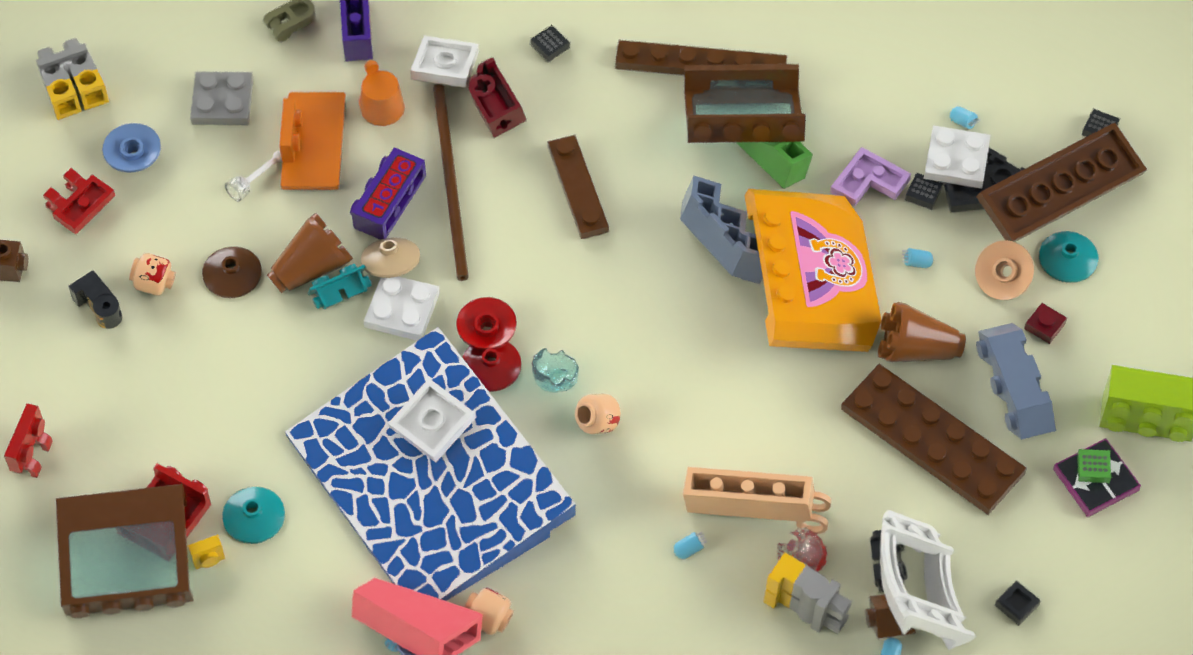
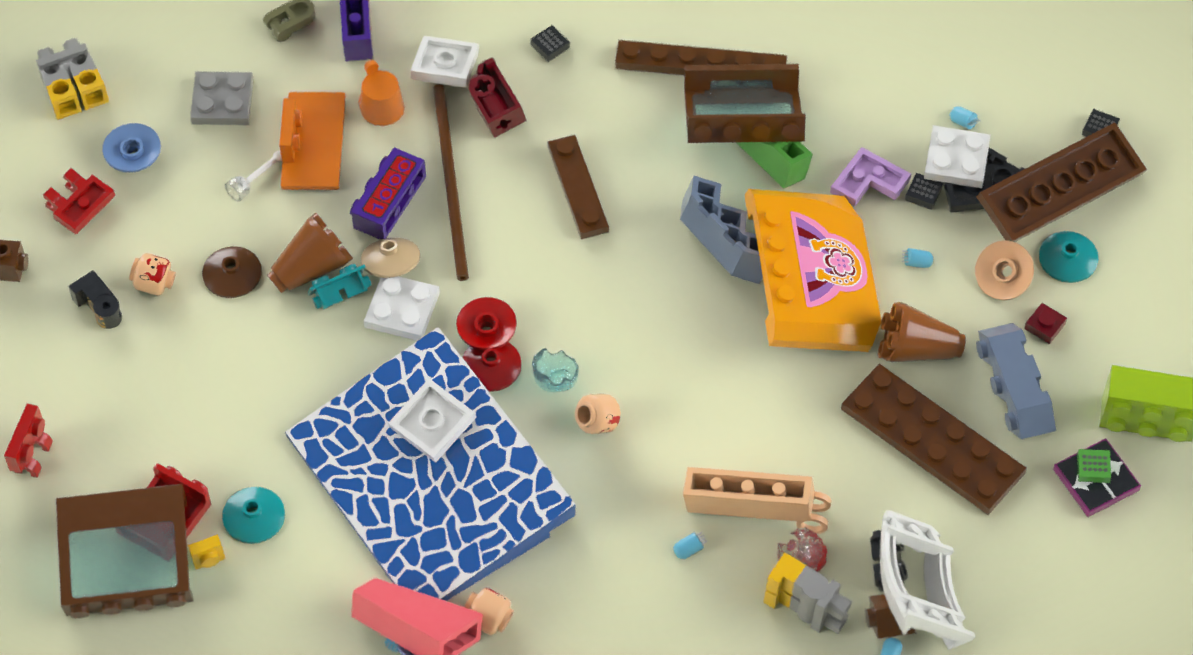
(1017, 602): black tile -> none

